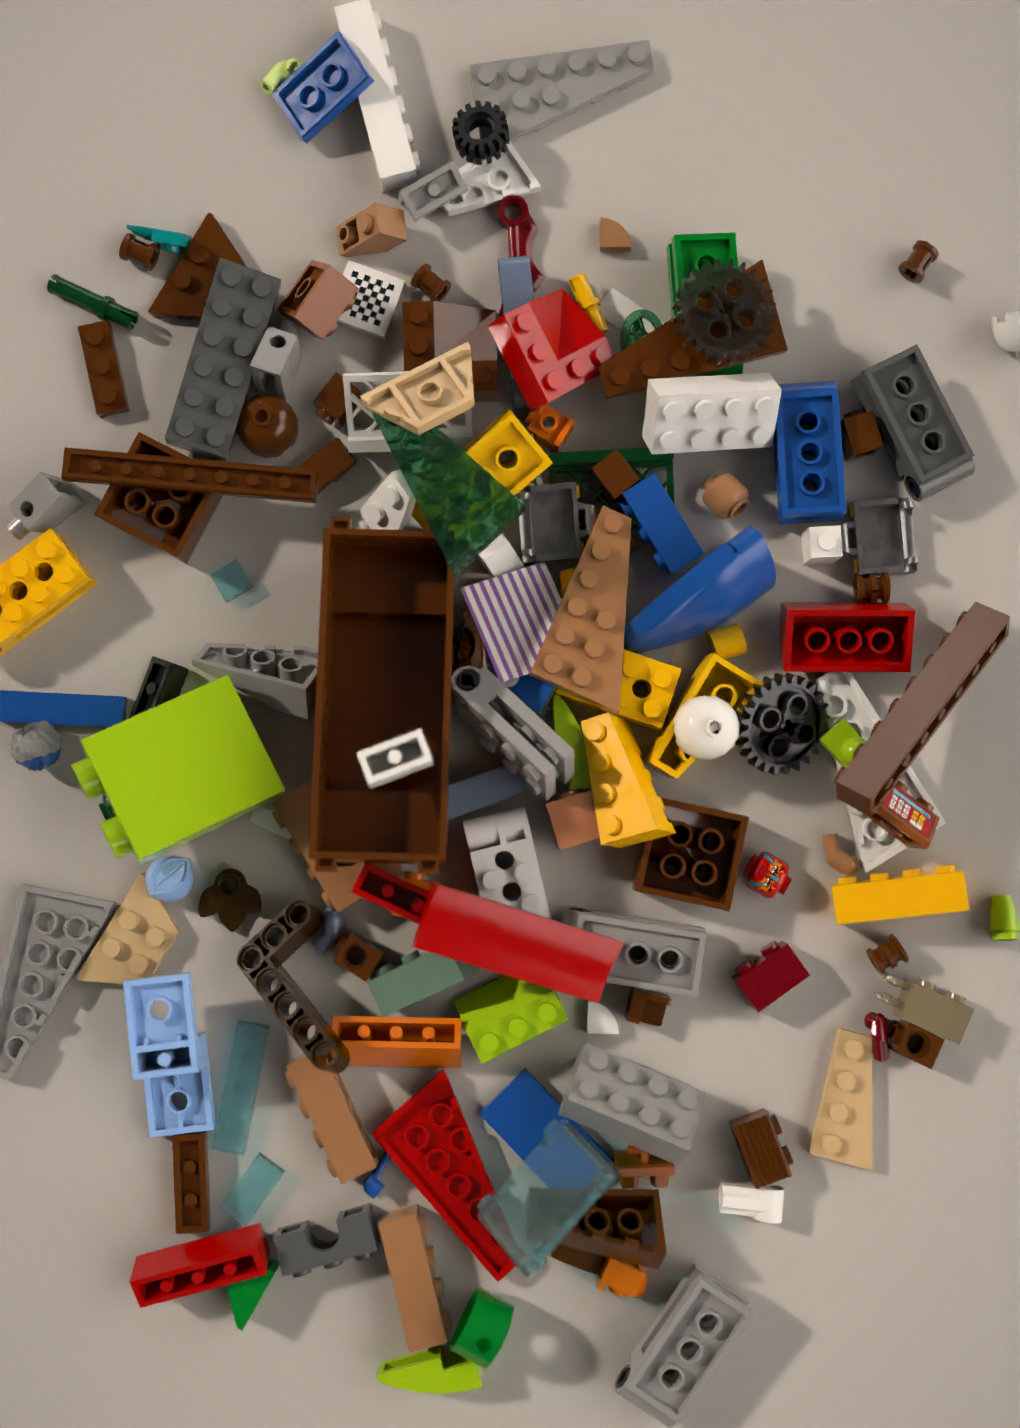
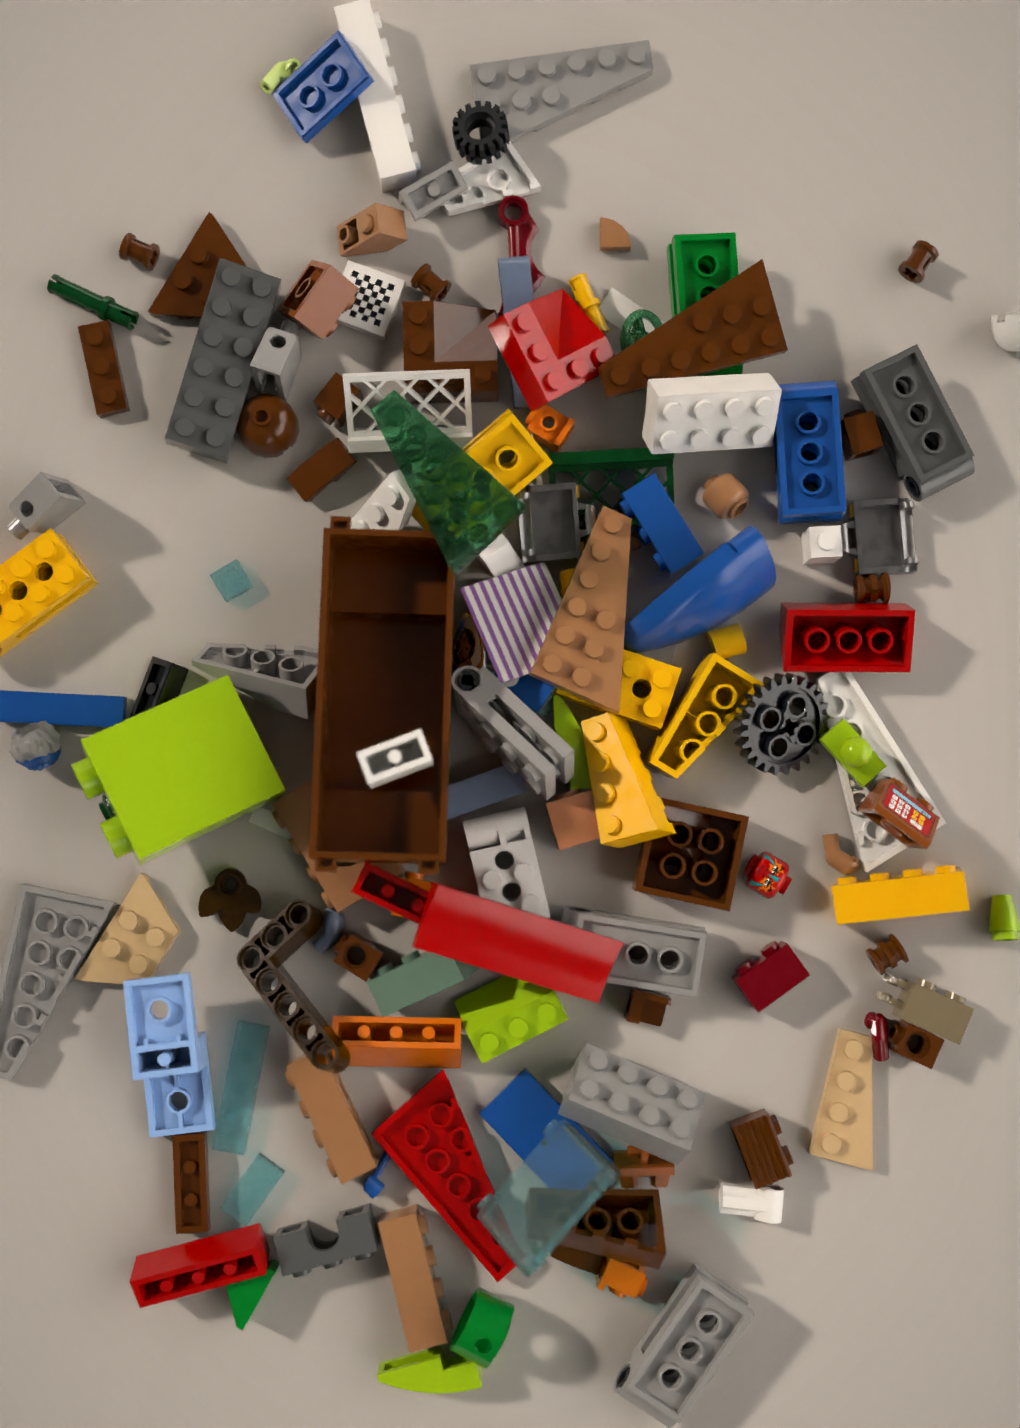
(159, 517): reddish brown slope -> none
(169, 240): teal plate -> none
(169, 878): light blue hat -> none
(190, 475): reddish brown tile -> none
(426, 393): tan wing -> none
(600, 1019): white tile -> none
(614, 474): reddish brown panel -> none
(697, 735): white cylinder -> none
(750, 303): clear smoke gear -> none
(921, 709): reddish brown brick -> none

